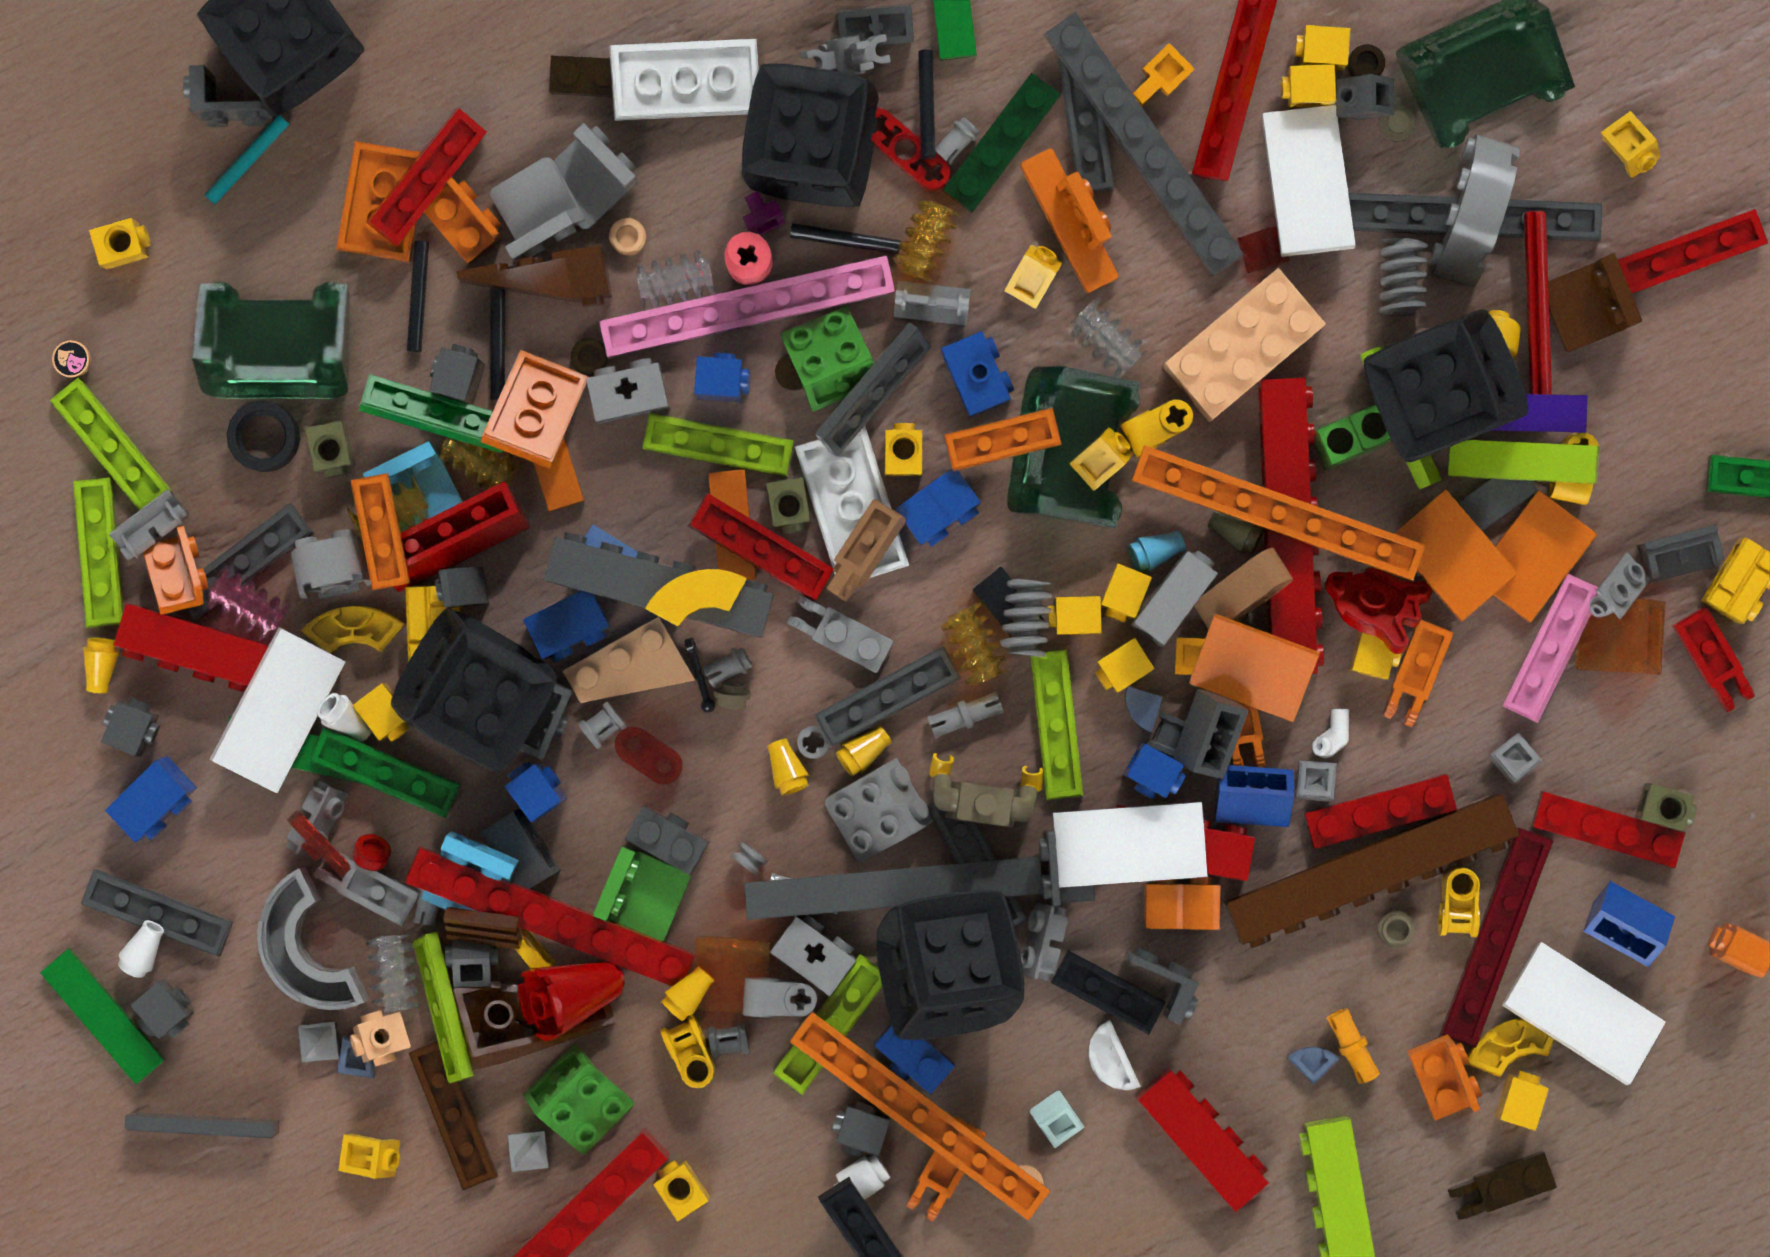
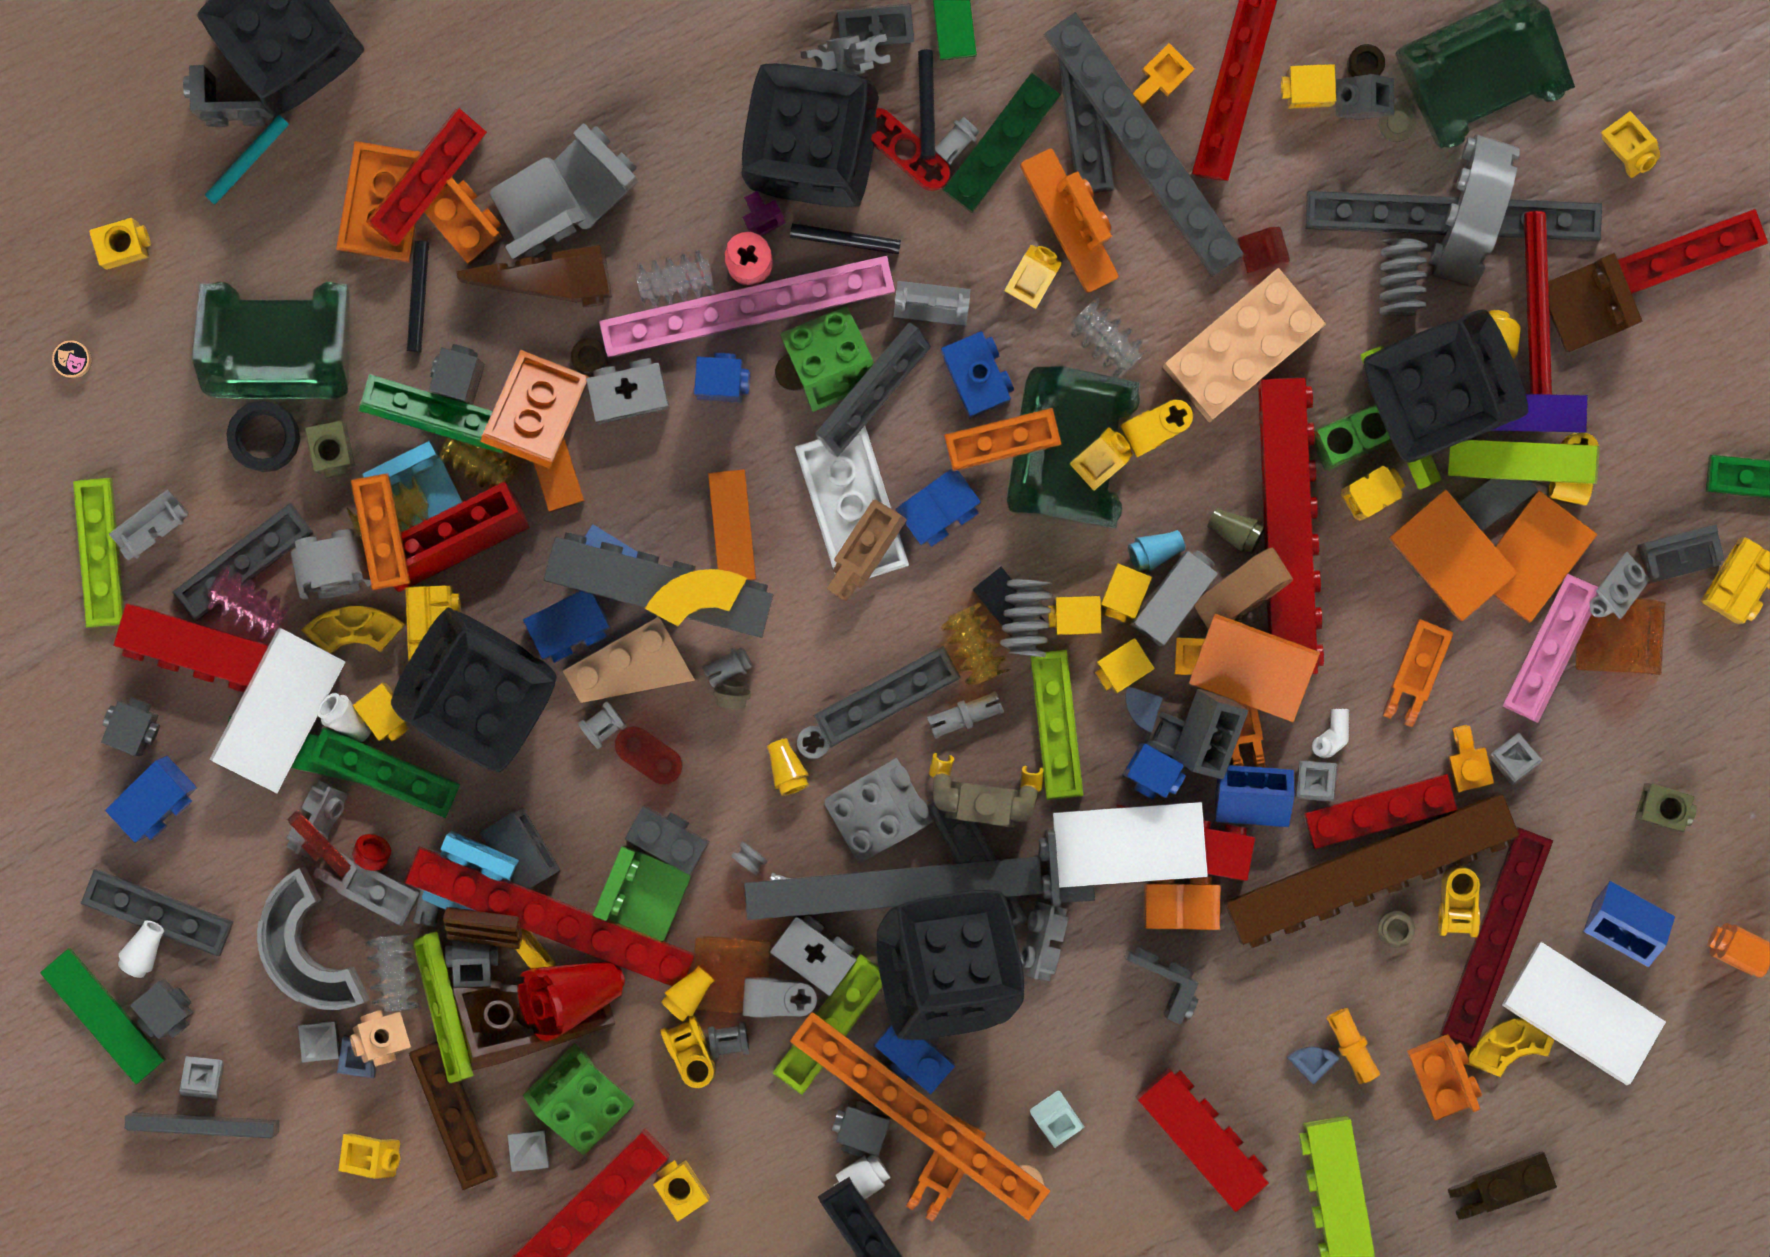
(99, 663): yellow cone -> none
(109, 443): lime tile -> none
(174, 573): orange bracket -> none
(201, 1077): none -> light grey tile
(462, 587): dark grey slope -> none
(497, 342): black bar -> none
(535, 790): blue brick -> none
(549, 723): dark grey brick -> none
(580, 76): dark brown hinge -> none
(627, 236): light nougat tile -> none
(683, 78): white tile -> none
(707, 704): black hinge -> none
(718, 445): lime tile -> none
(760, 547): red plate -> none
(788, 488): olive brick -> none
(845, 636): light grey hinge -> none
(861, 751): yellow cone -> none
(909, 467): yellow brick -> none
(925, 240): clear yellow piece -> none
(1108, 992): black tile -> none
(1110, 1060): white tile -> none
(1278, 513): orange plate -> none
(1308, 180): white tile -> none
(1323, 46): yellow brick -> none
(1372, 657): yellow brick -> none
(1373, 492): none -> yellow brick
(1378, 604): red tile -> none
(1470, 765): none -> light orange plate
(1522, 1100): yellow brick -> none
(1608, 829): red plate -> none
(1712, 656): red hinge -> none

